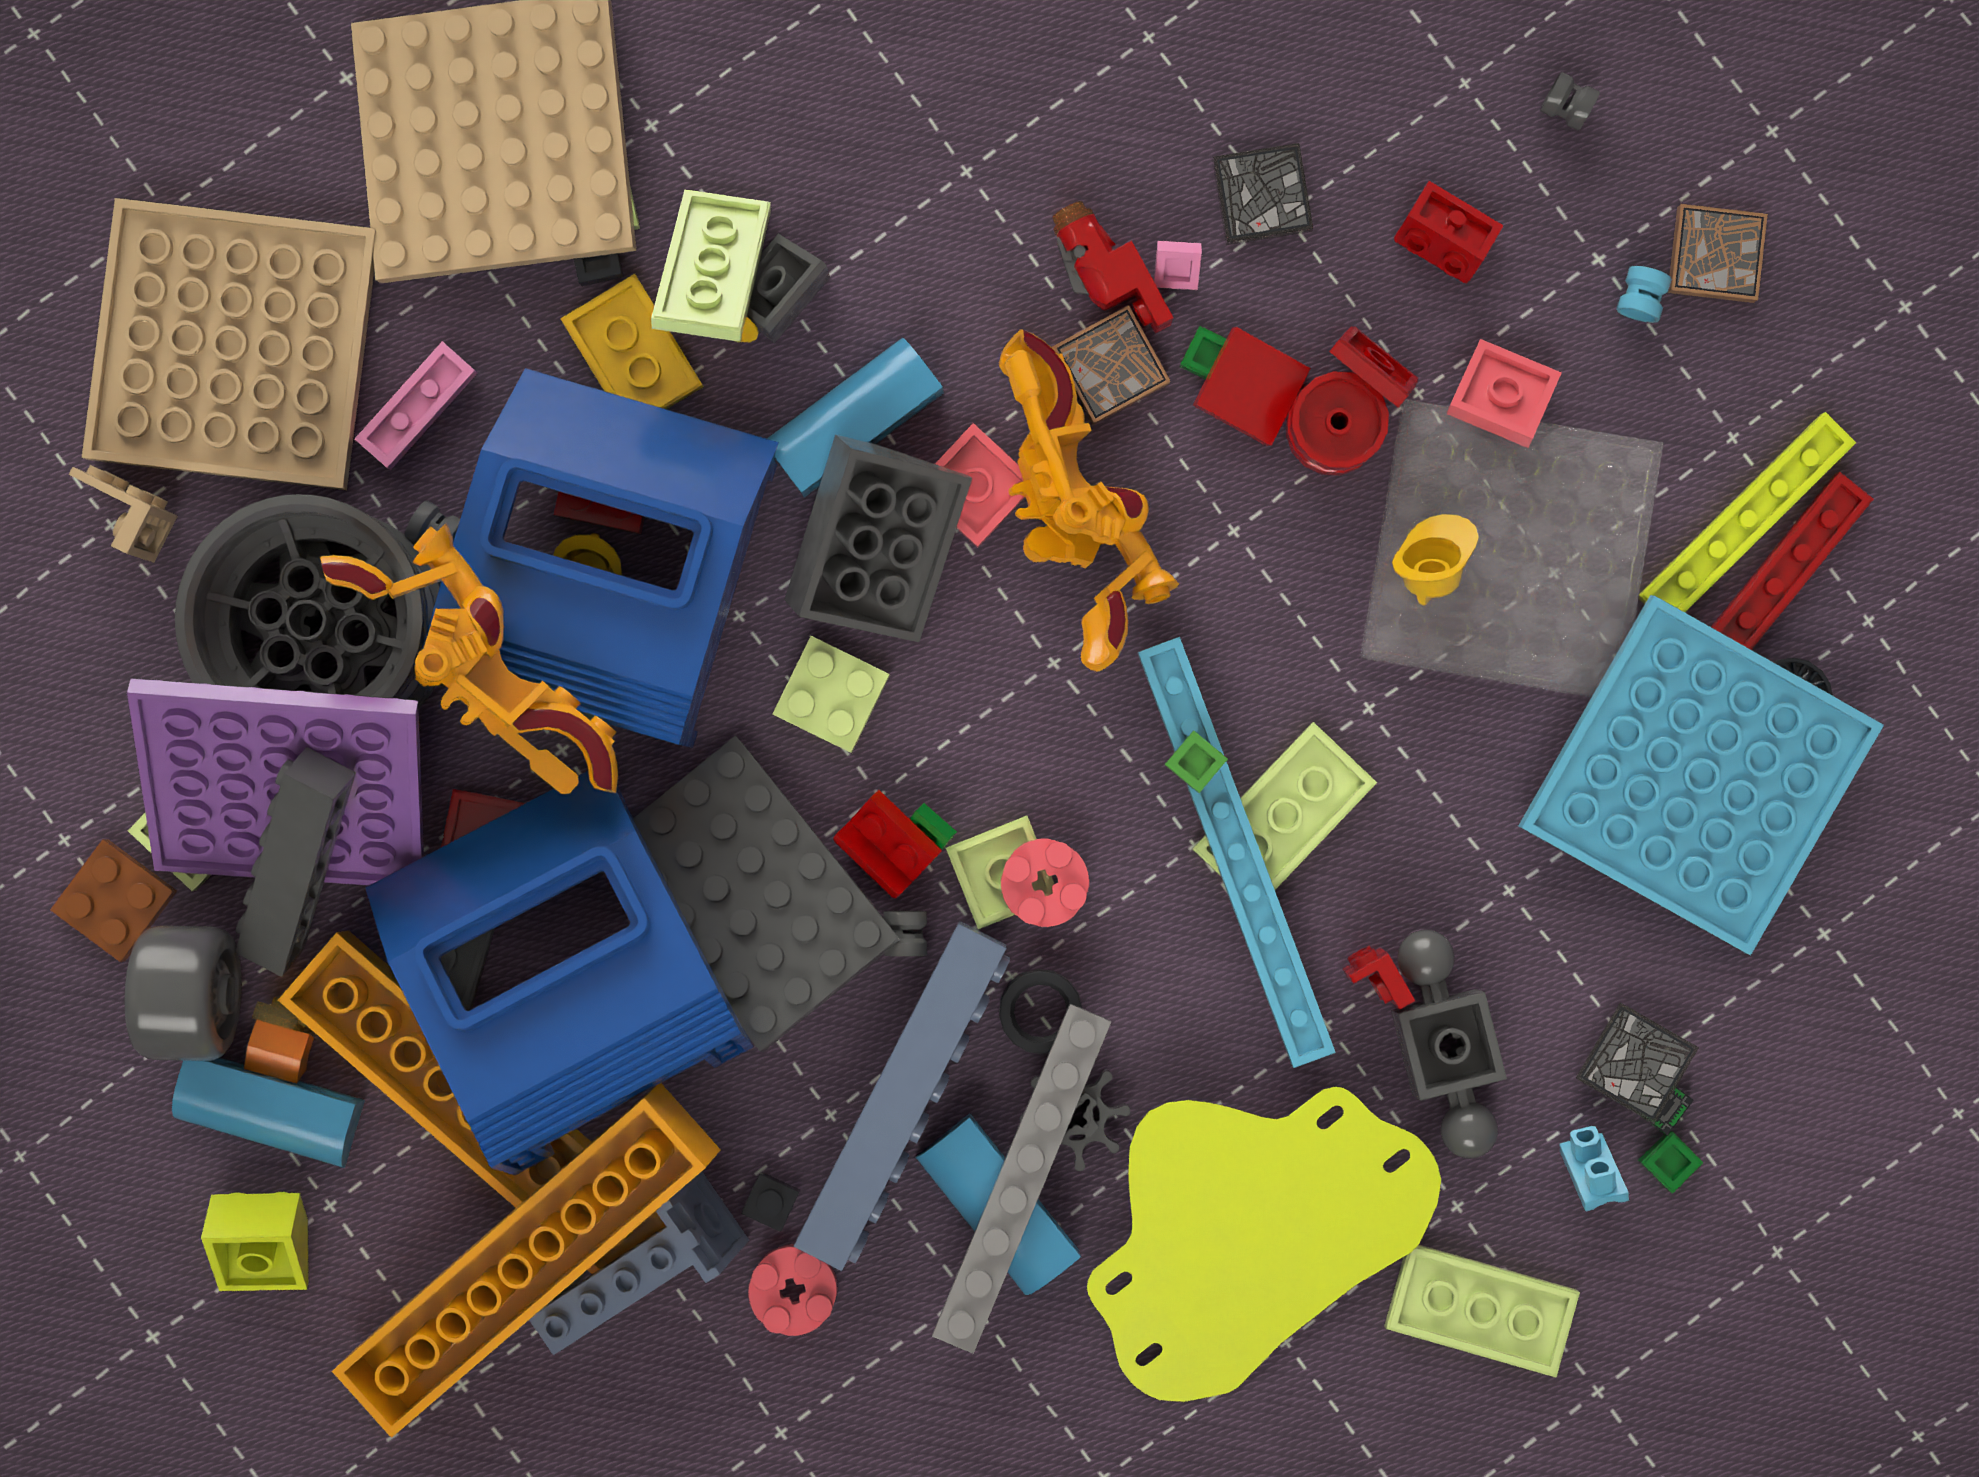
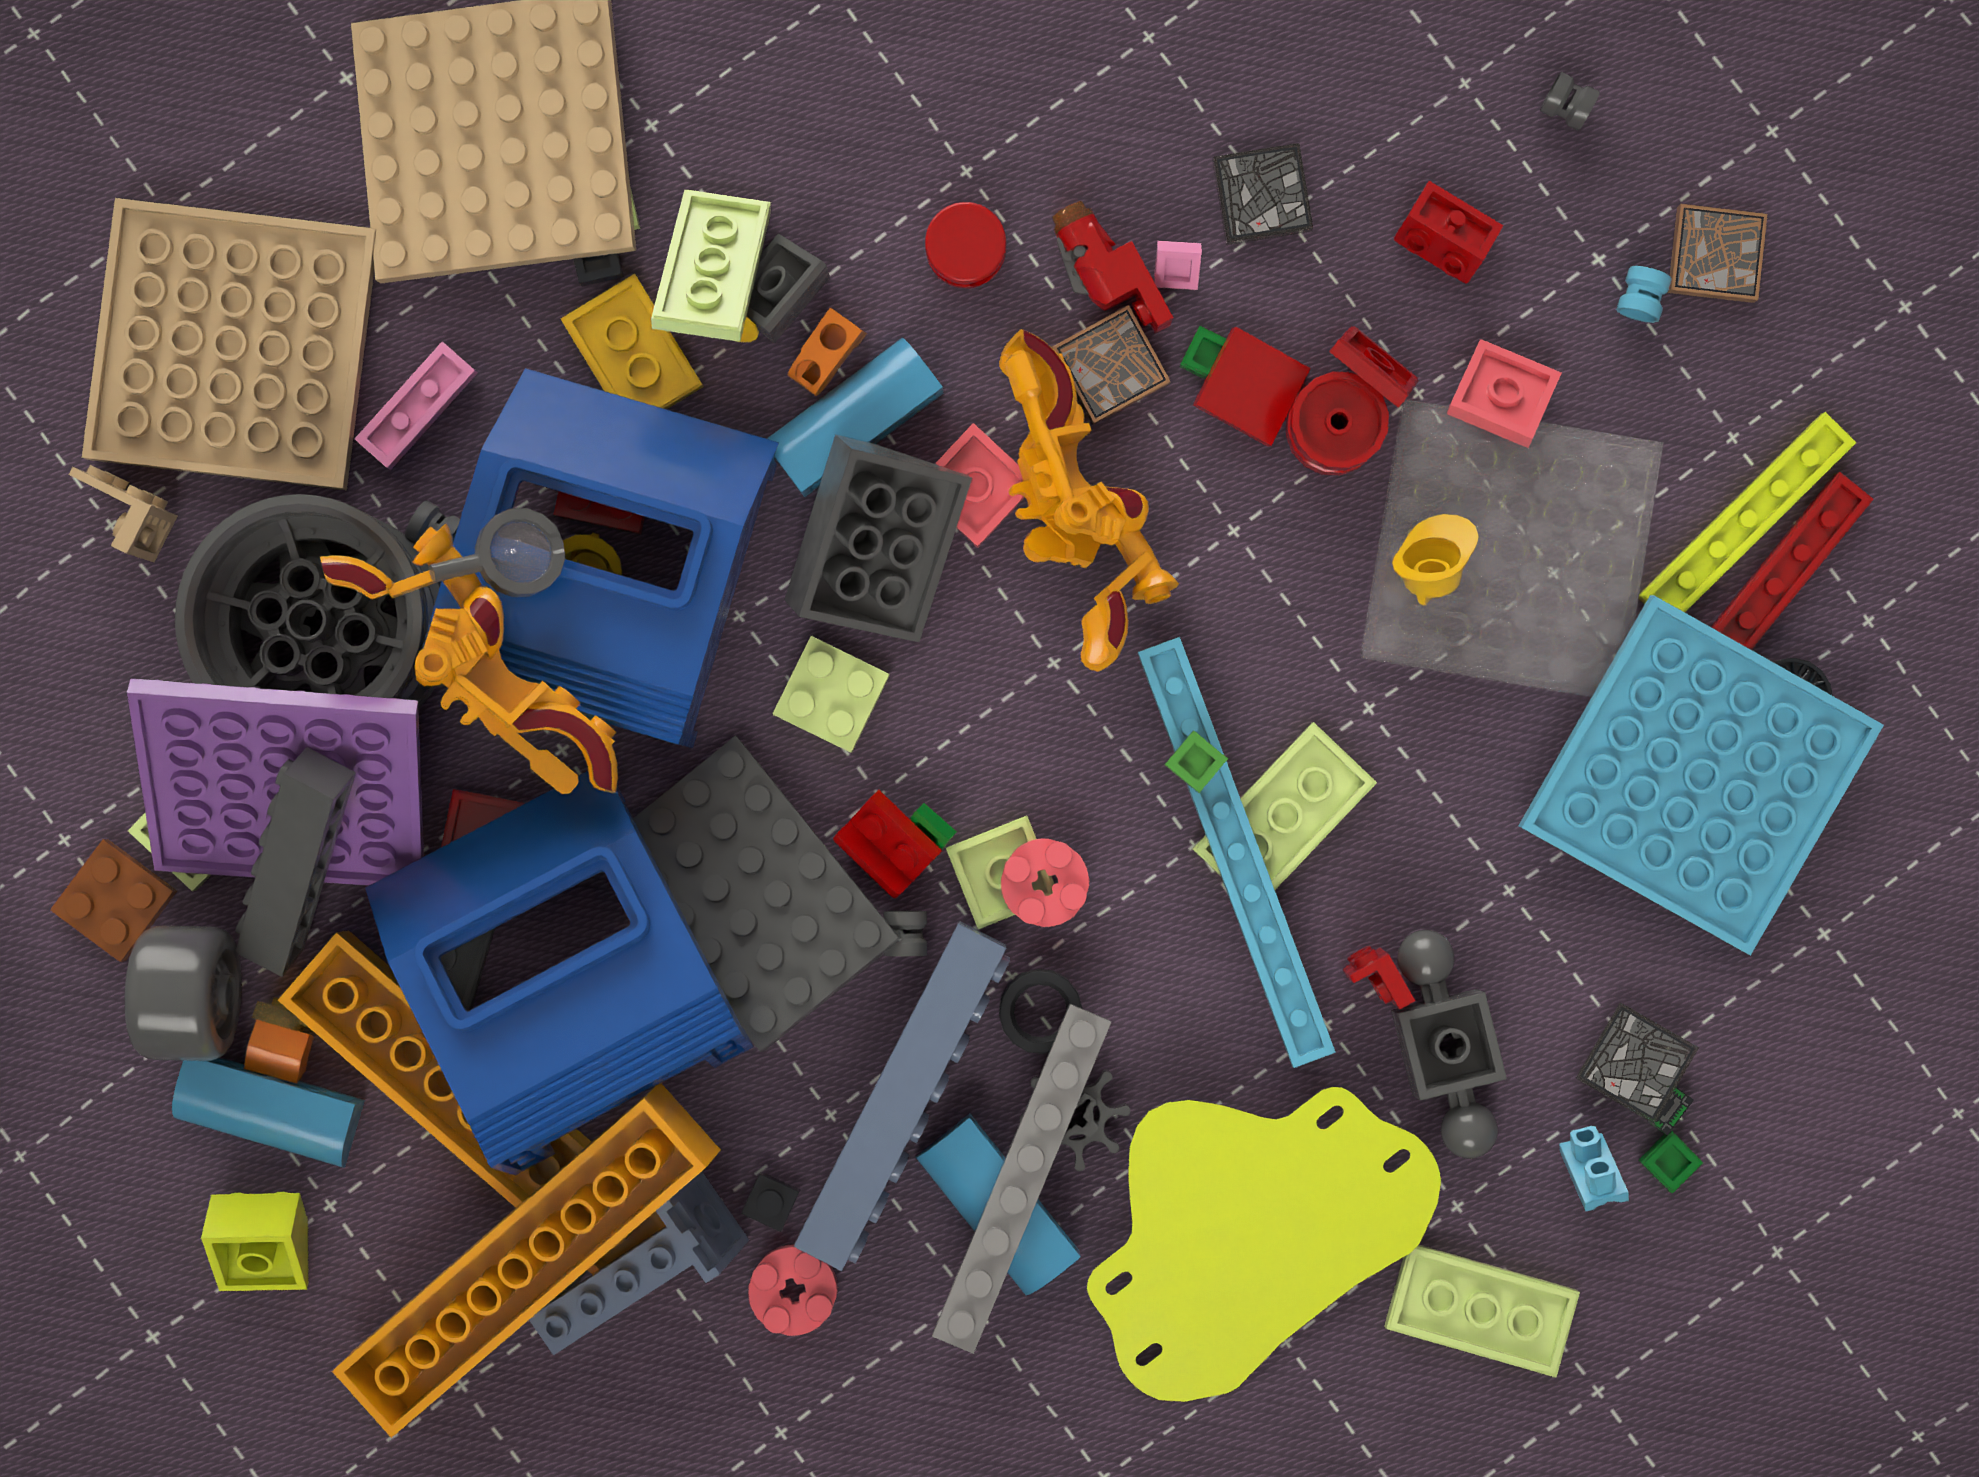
(514, 553): none -> piece
(825, 351): none -> orange leg
(965, 245): none -> red head

